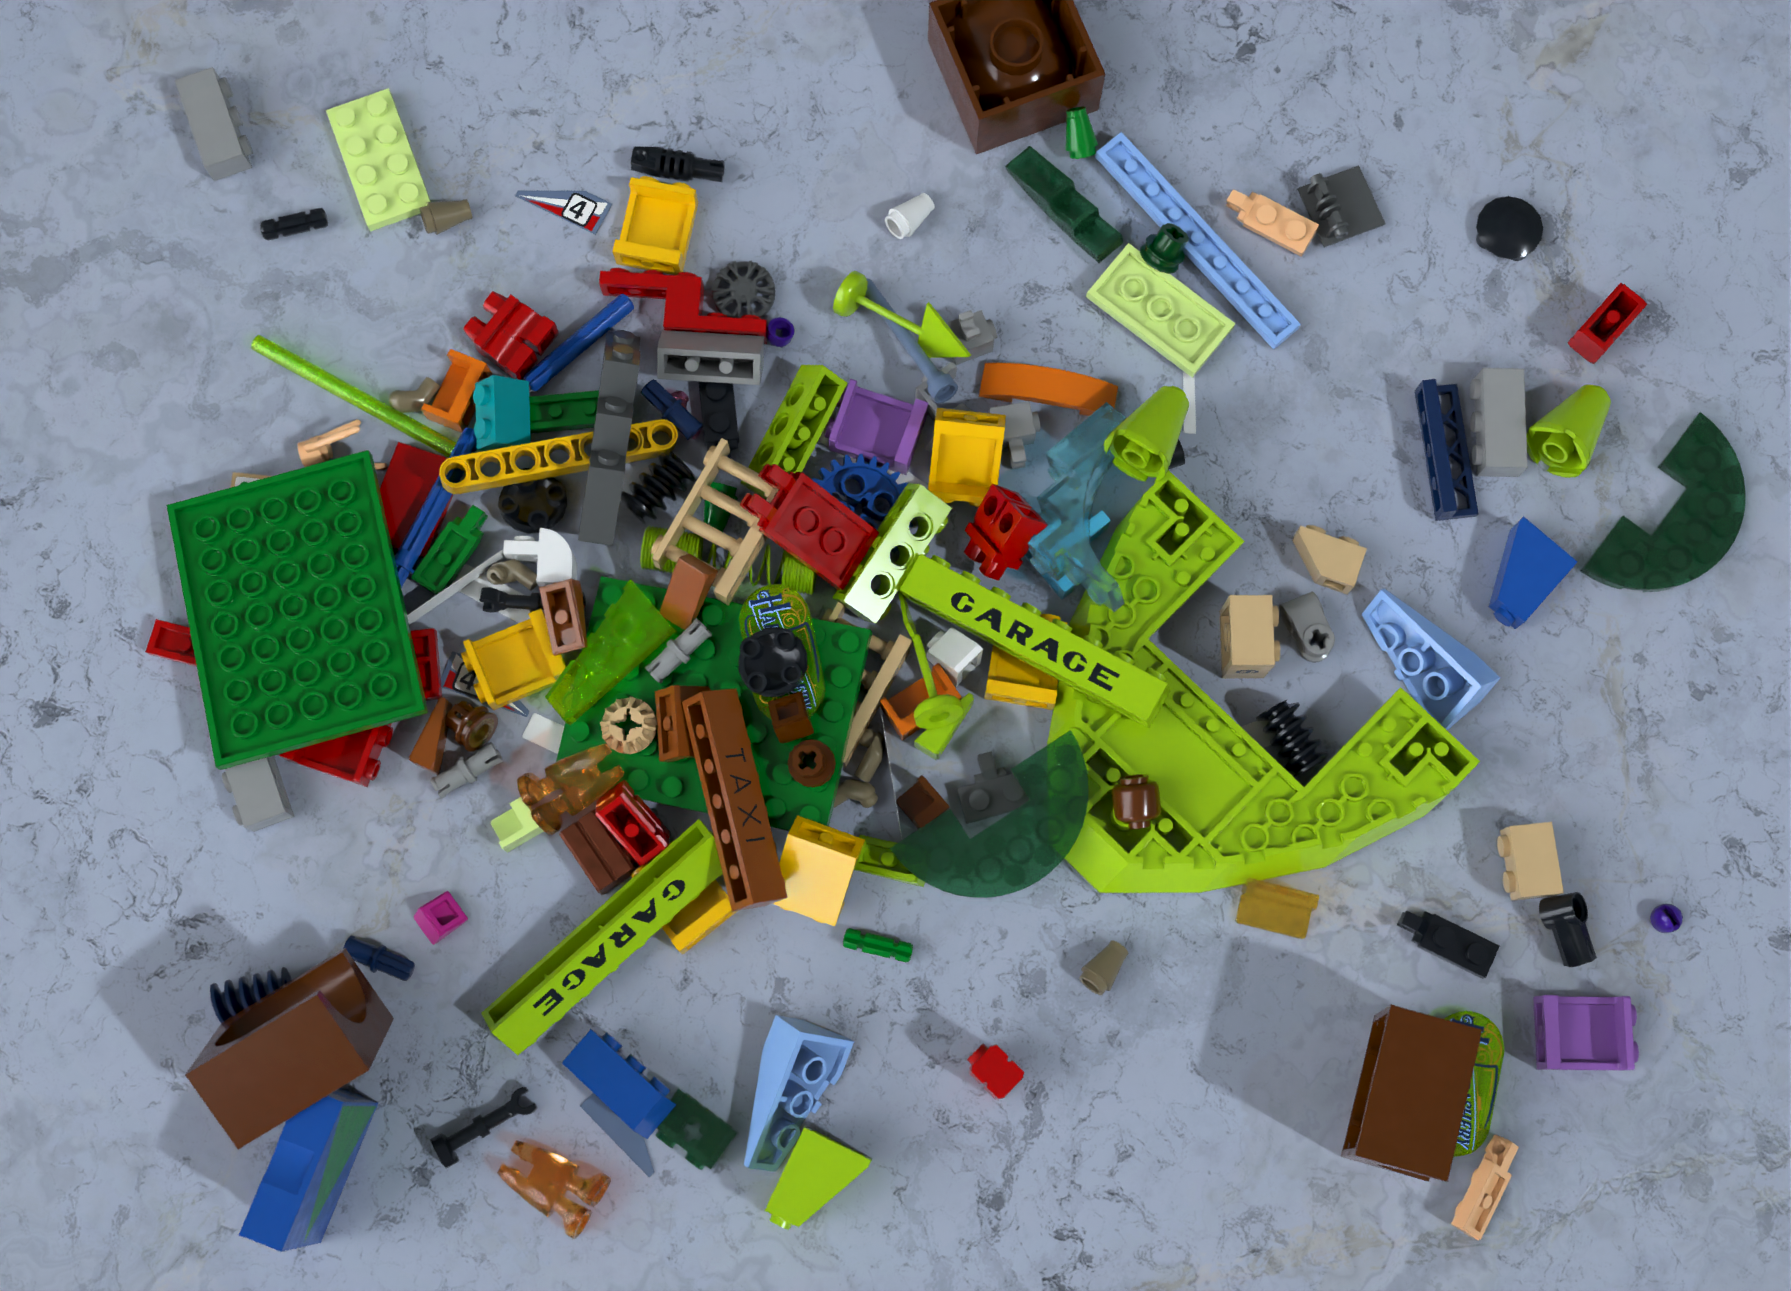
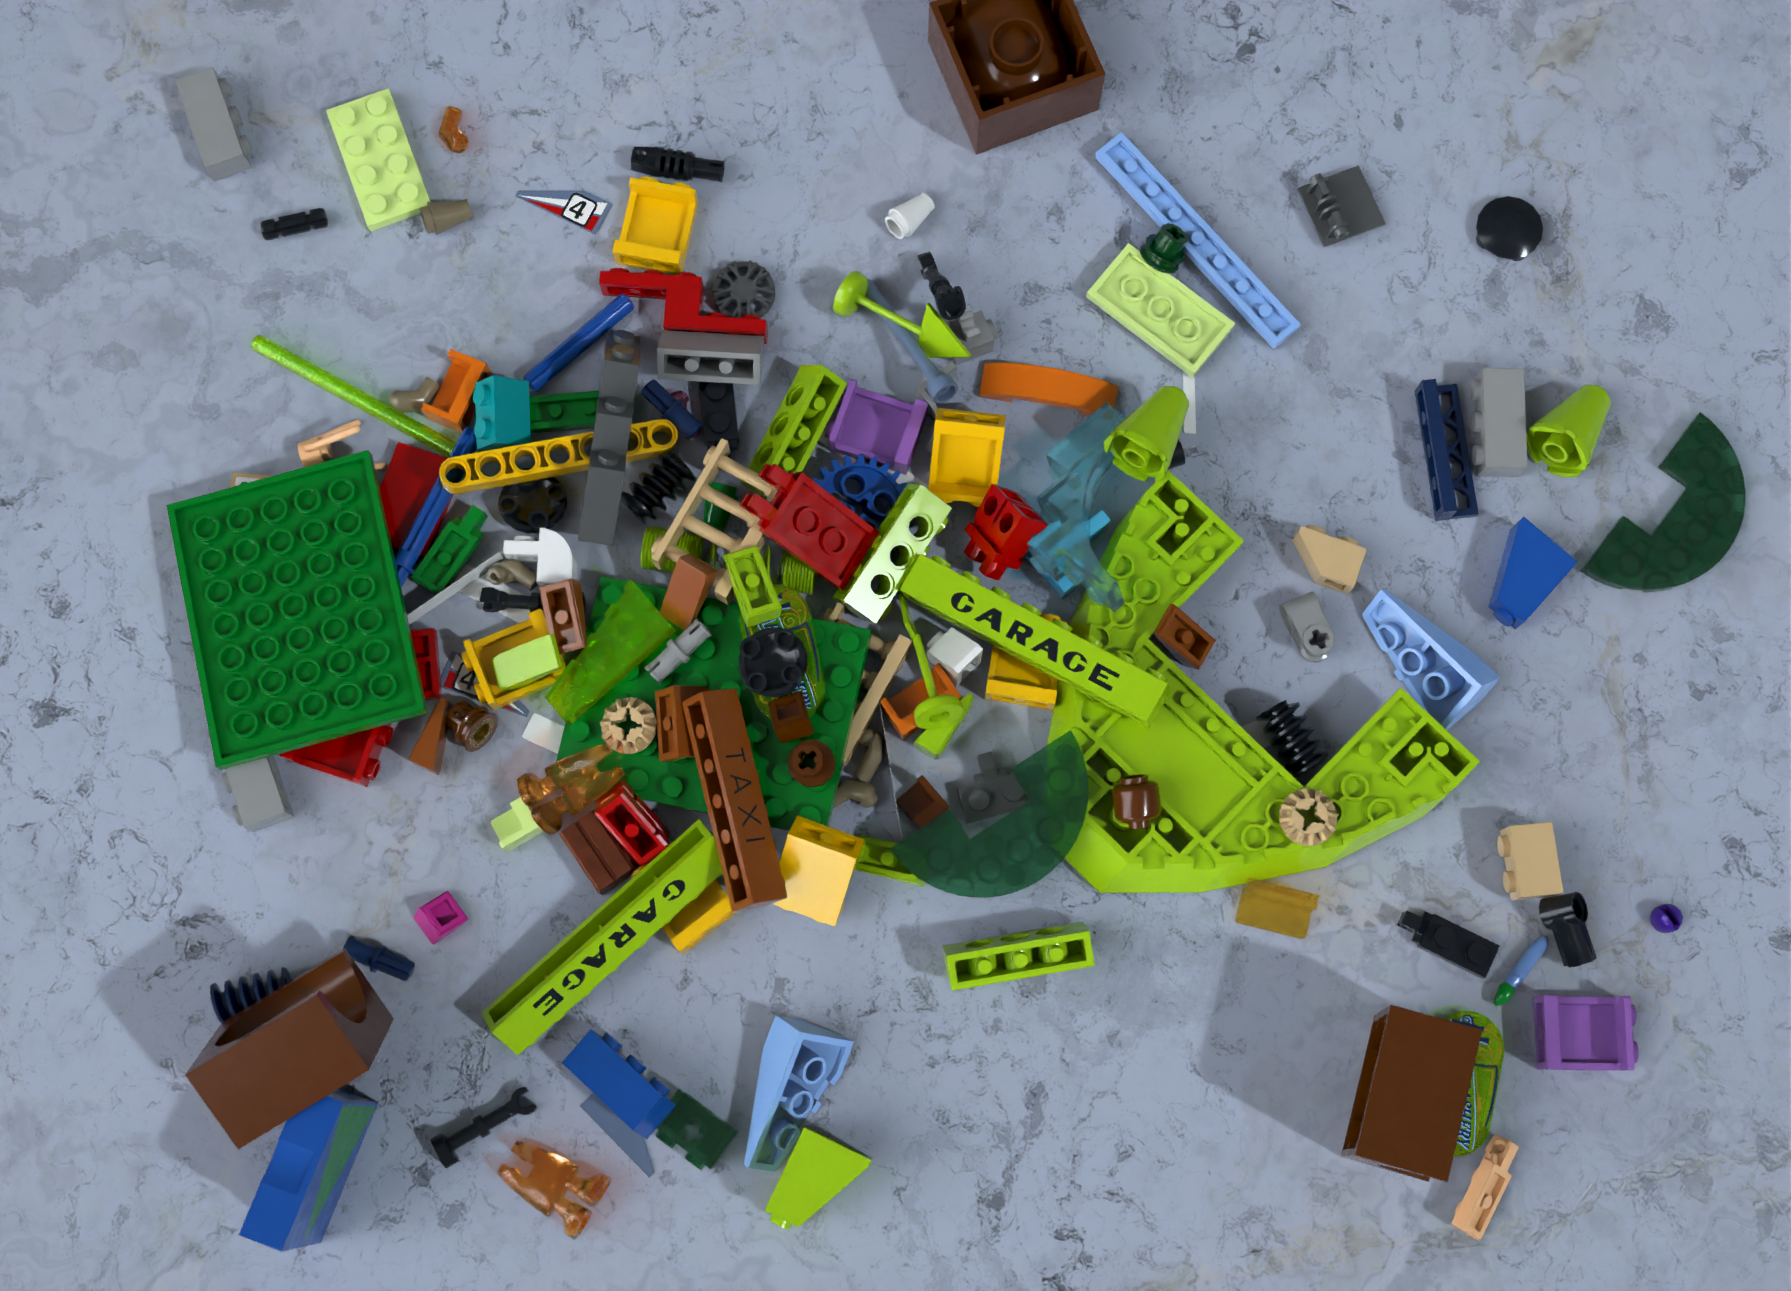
(171, 643): red plate -> none
(449, 131): none -> clear orange arm
(466, 770): light grey pin -> none
(511, 334): red hips -> none
(526, 663): none -> lime slope
(752, 586): none -> lime slope
(787, 332): dark purple hinge -> none
(877, 945): green axle -> none
(948, 301): none -> black piece
(991, 1067): red brick -> none
(1018, 955): none -> lime brick
(1020, 430): light grey brick -> none
(1063, 204): clear green slope -> none
(1079, 134): green cone -> none
(1103, 969): dark tan cone -> none
(1183, 637): none -> dark orange slope
(1248, 636): tan brick -> none
(1273, 221): light nougat hinge -> none
(1292, 821): none -> tan gear
(1519, 972): none -> medium blue piece
(1607, 323): red brick -> none

